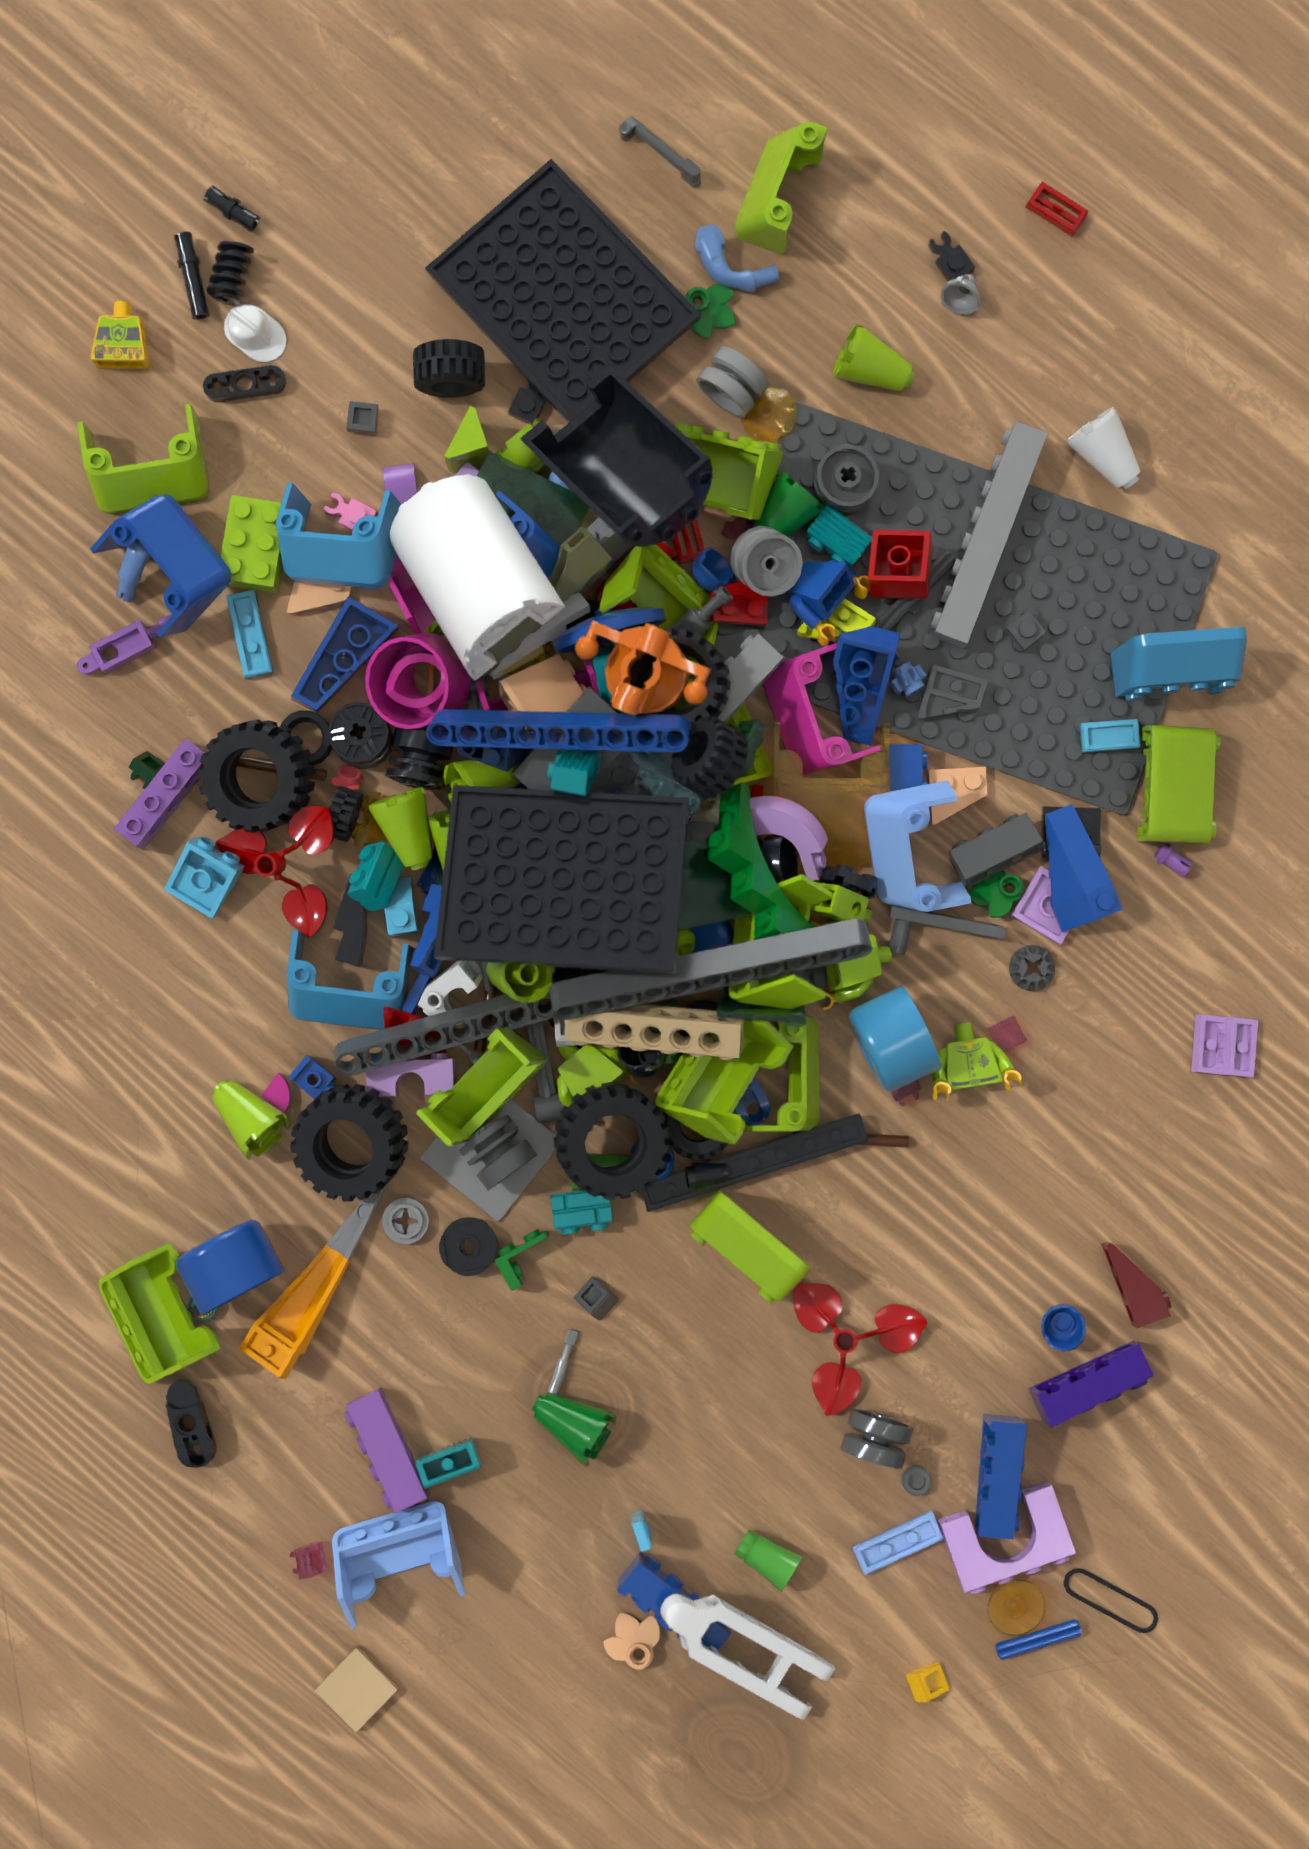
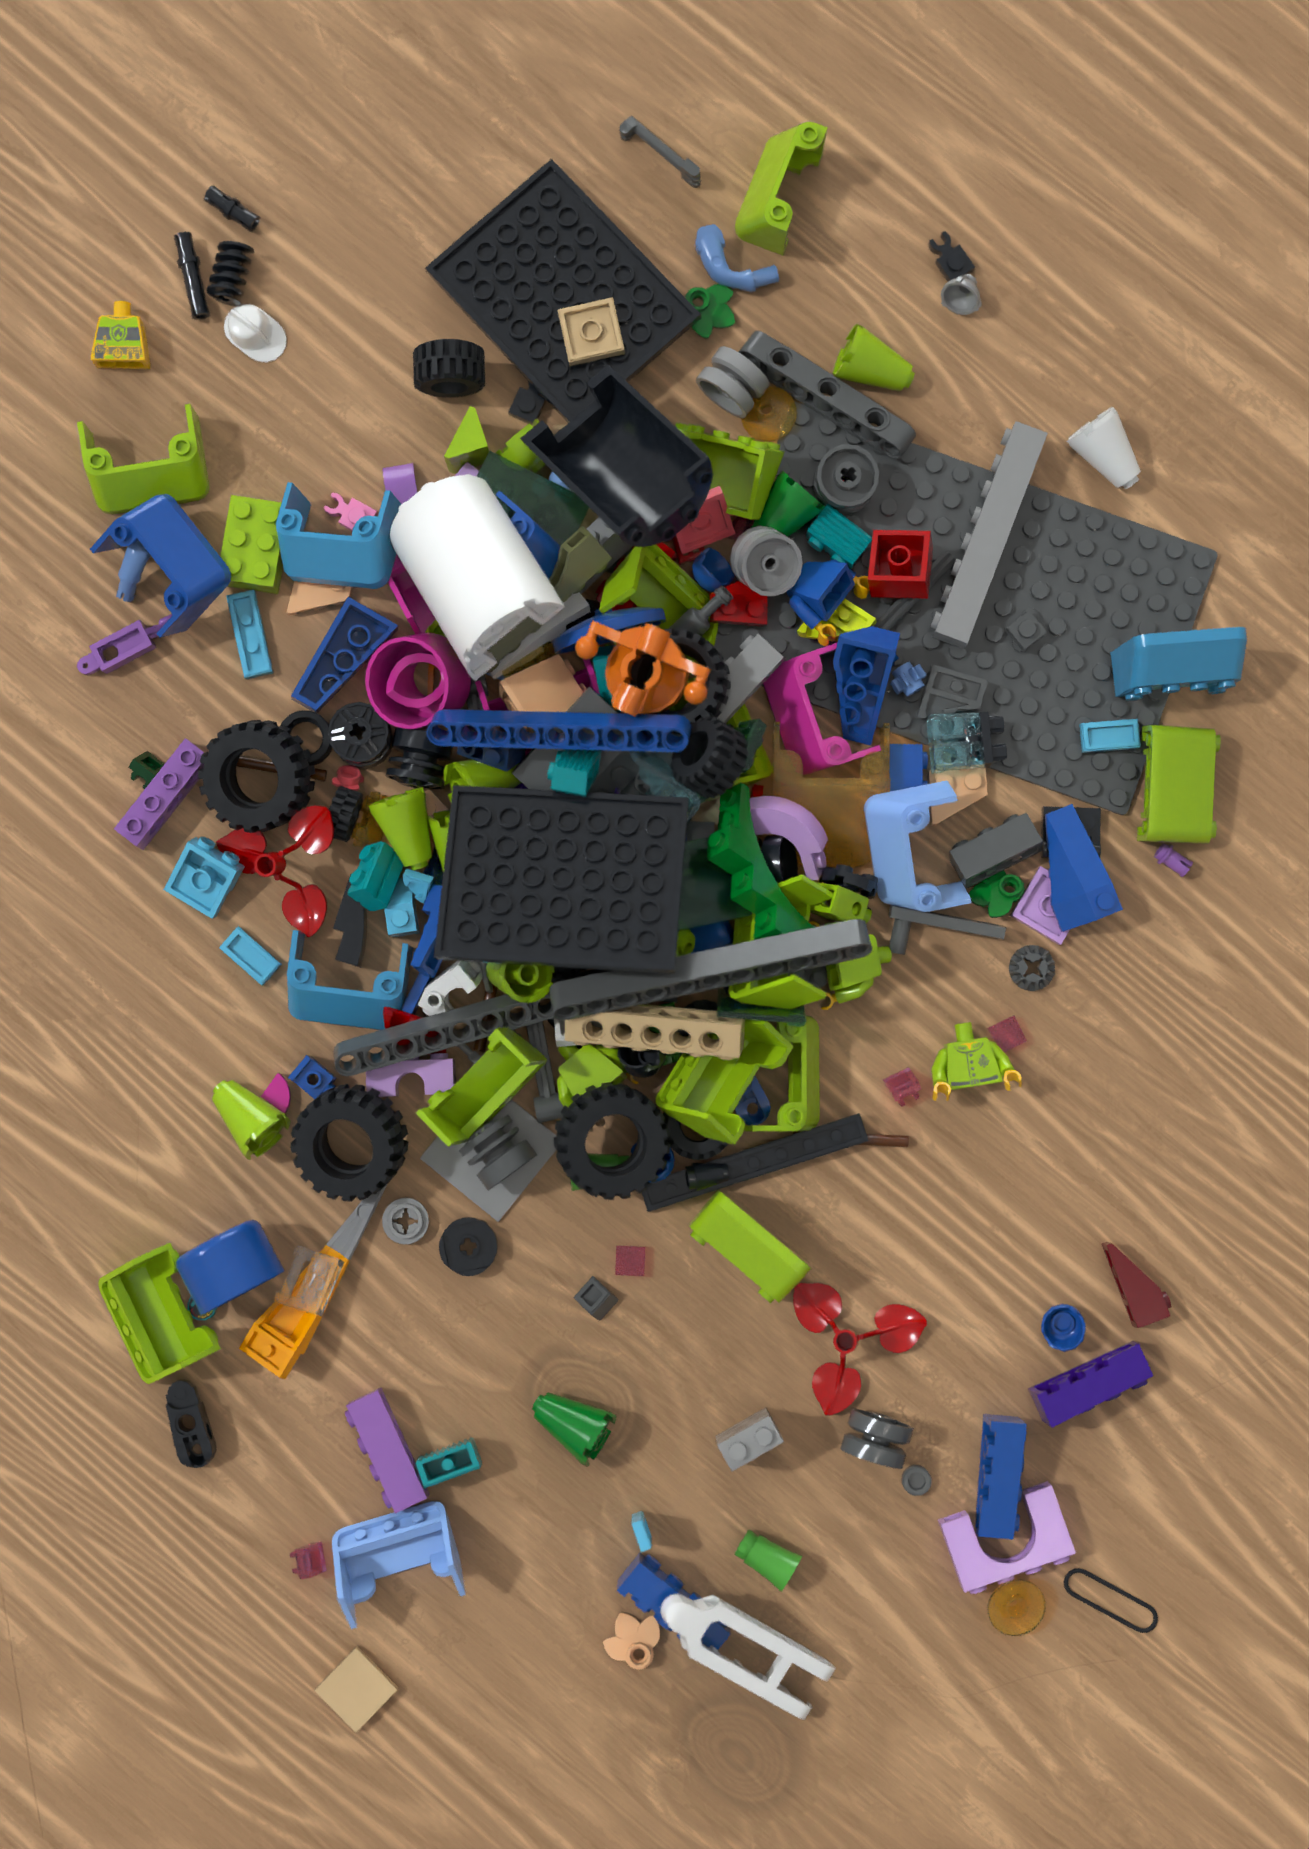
(250, 956): none -> medium azure tile
(264, 374): black beam -> none
(316, 1284): none -> clear plate
(362, 417): dark grey plate -> none
(418, 883): none -> medium azure tile
(511, 1271): green bracket -> none
(562, 1363): light grey piece -> none
(579, 1210): teal brick -> none
(591, 331): none -> tan tile
(630, 1260): none -> clear pink tile
(709, 526): none -> coral tile
(748, 1439): none -> light grey brick
(844, 405): none -> dark grey beam
(894, 1039): dark azure piece -> none
(898, 1542): light blue tile -> none
(927, 1682): yellow slope -> none
(973, 737): none -> clear light blue hips
(1038, 1639): blue axle -> none
(1051, 217): red tile -> none
(1224, 1046): lavender slope -> none

